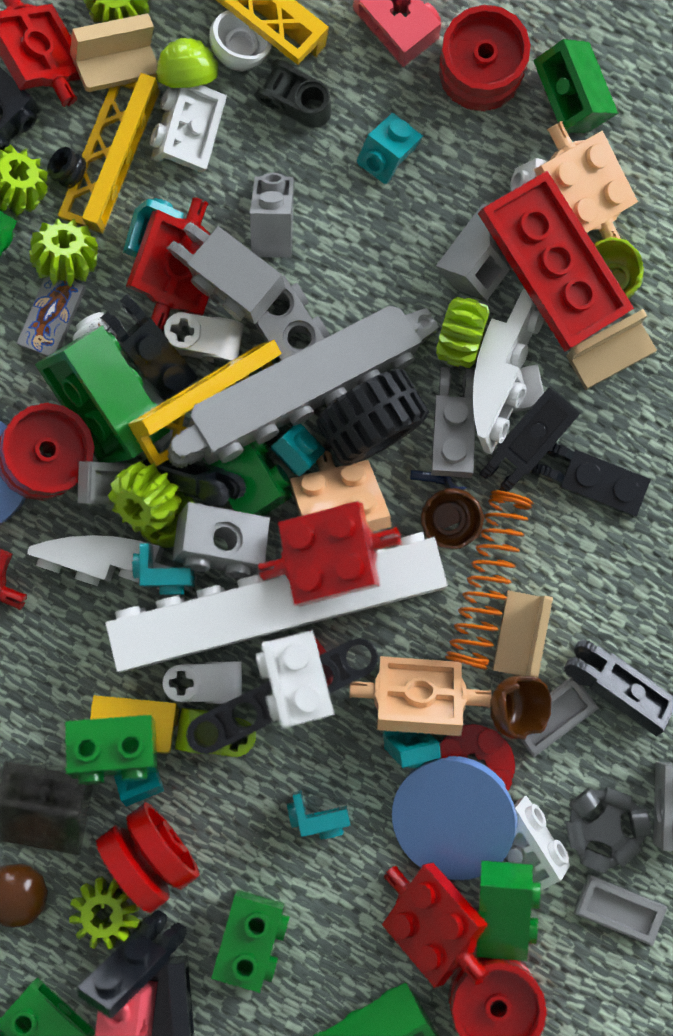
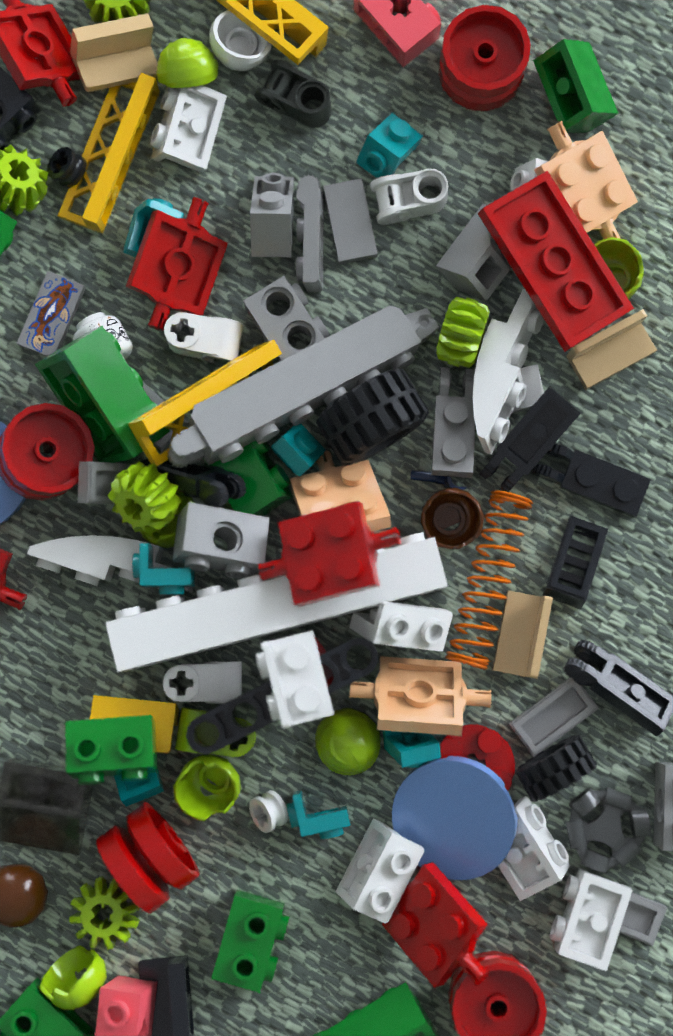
(63, 252): lime gear -> none
(63, 987): none -> lime hair
(131, 965): black hinge -> none
(150, 351): black hinge -> none
(196, 774): none -> lime hair
(230, 272): light grey hinge -> none
(268, 811): none -> white bush
(311, 232): none -> light grey hinge
(347, 741): none -> lime piece
(350, 221): none -> light grey tile
(379, 872): none -> white bracket
(404, 626): none -> white bracket
(406, 195): none -> white piece
(506, 906): green brick -> none
(520, 707): reddish brown hair -> none
(556, 768): none -> black tyre
(566, 594): none -> black slope
(590, 919): none -> white bracket

